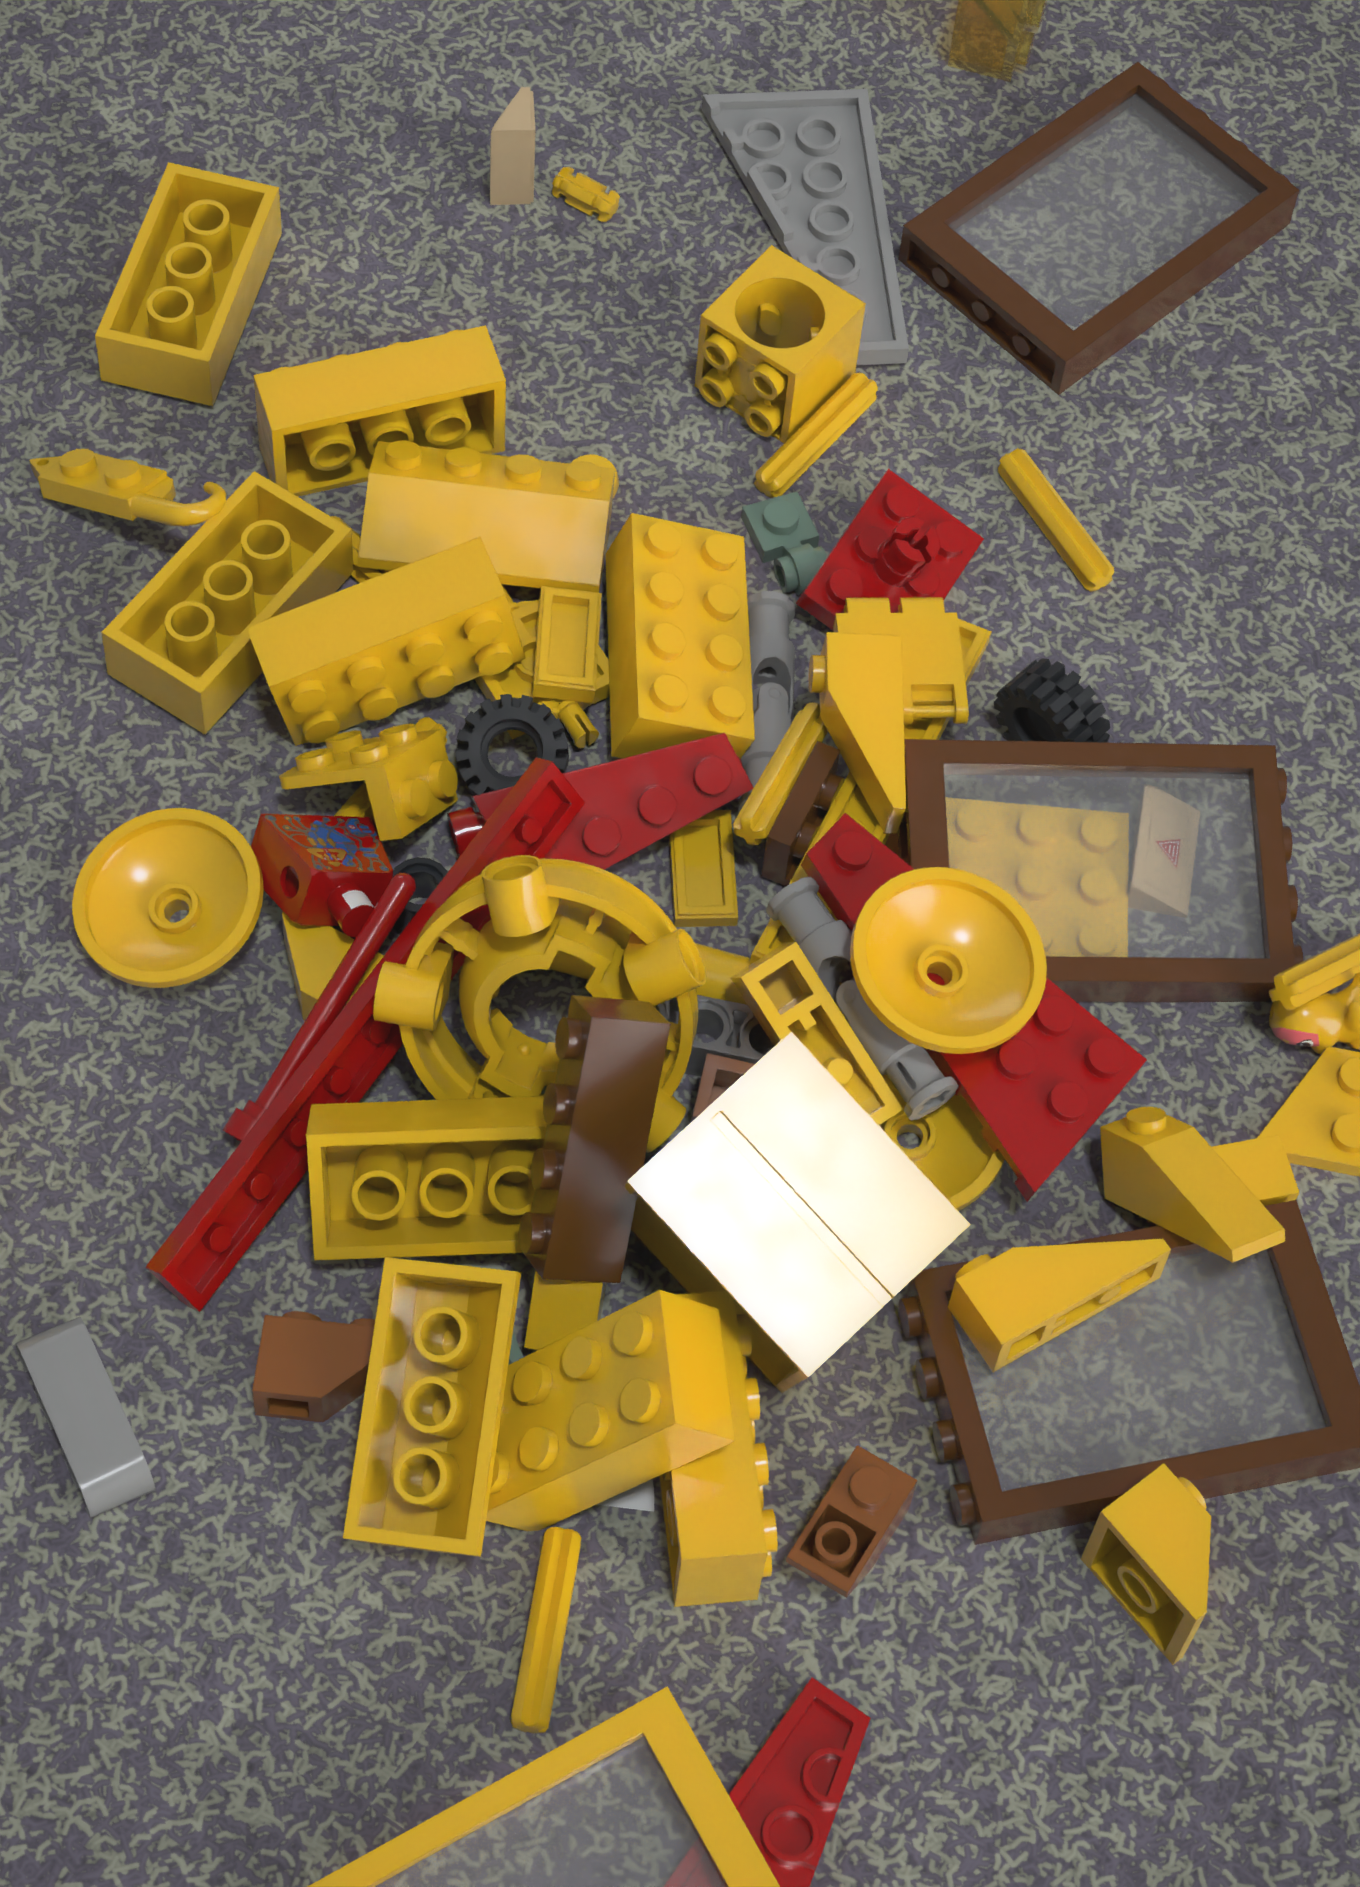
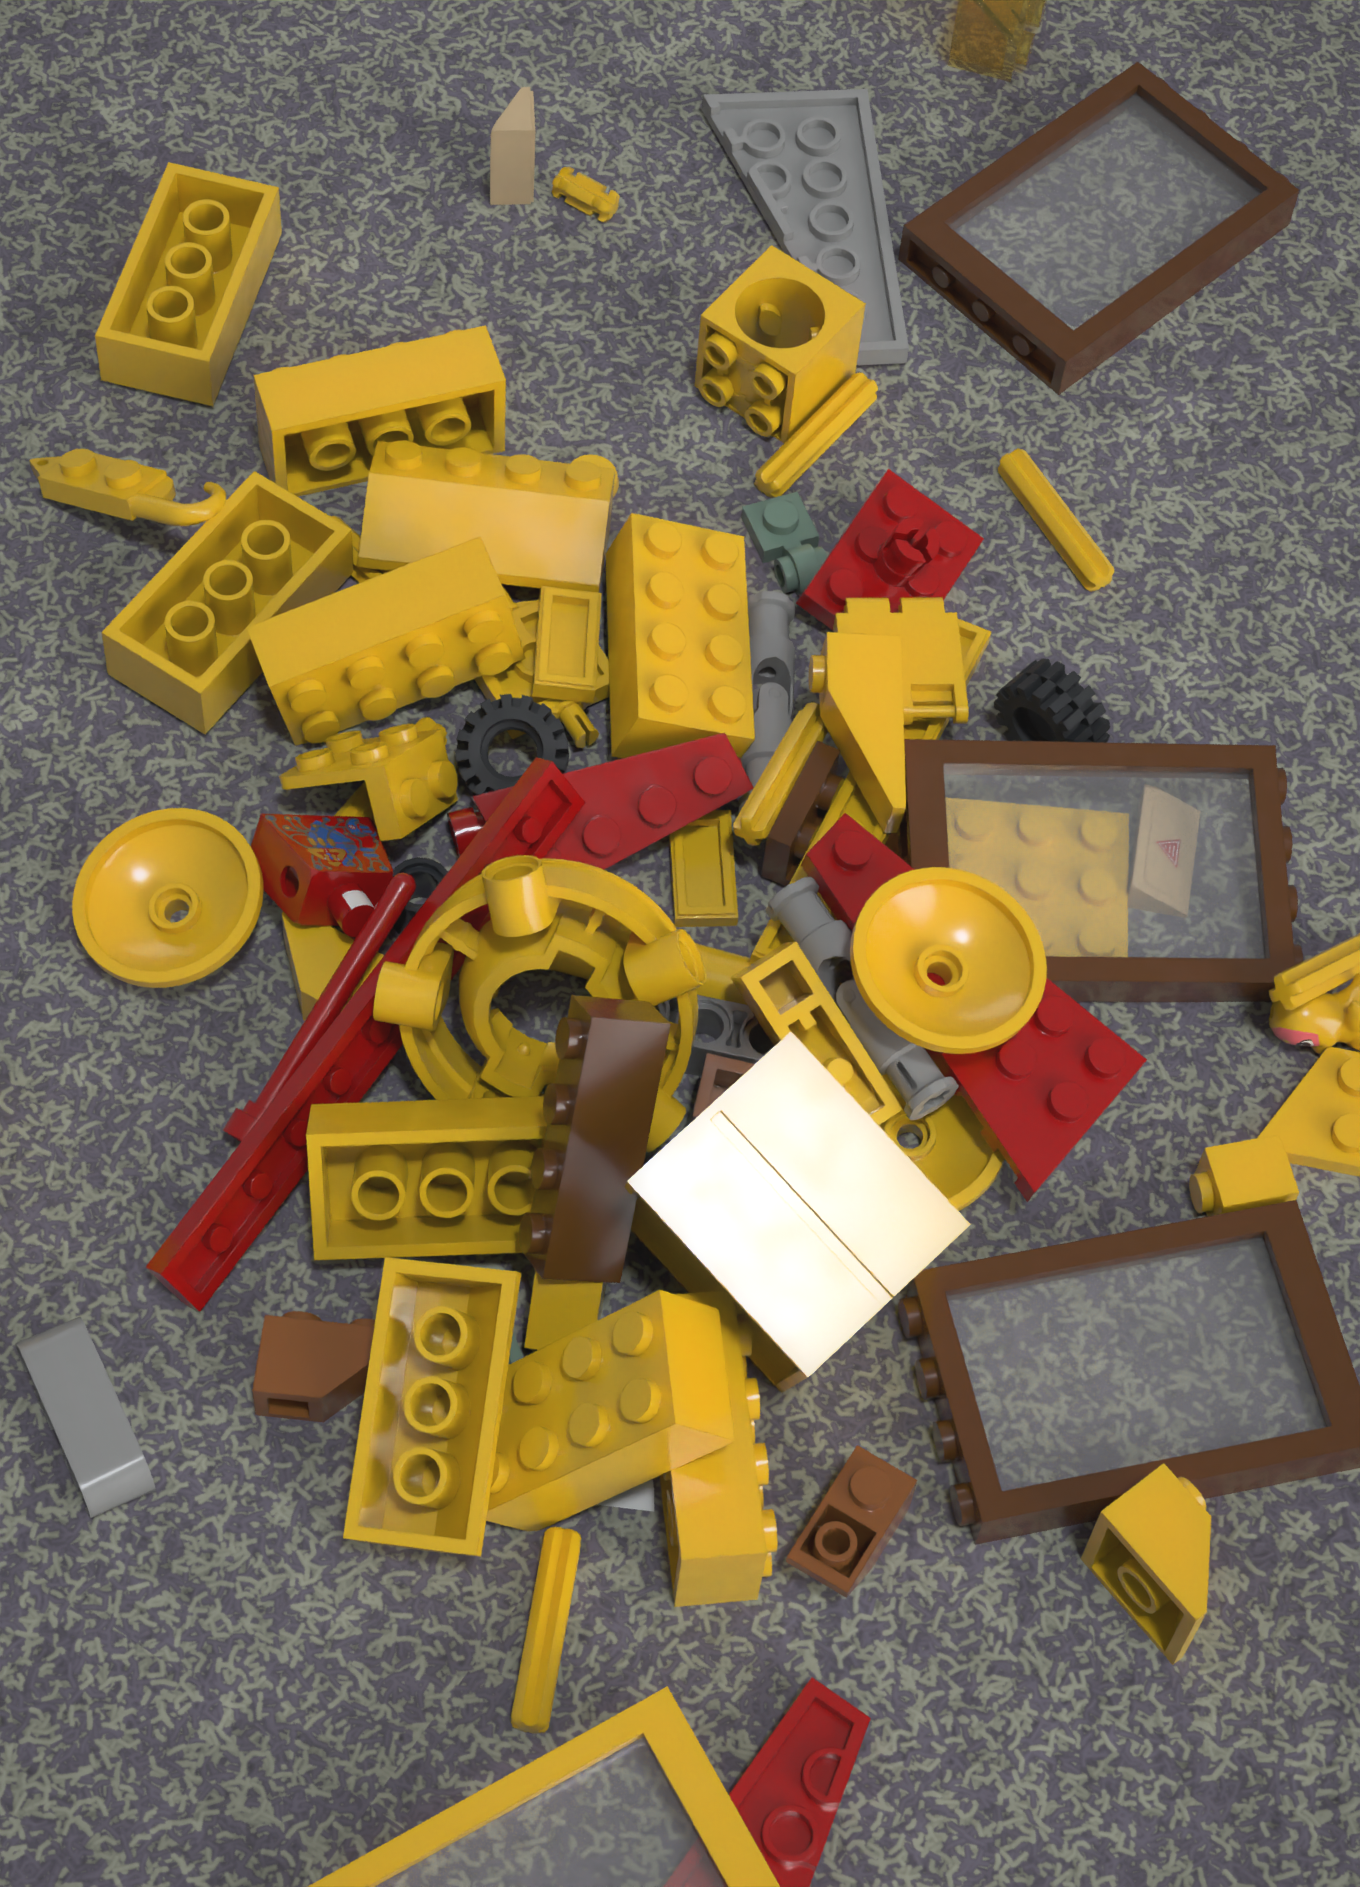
(1043, 1291): yellow slope -> none
(1183, 1185): yellow slope -> none

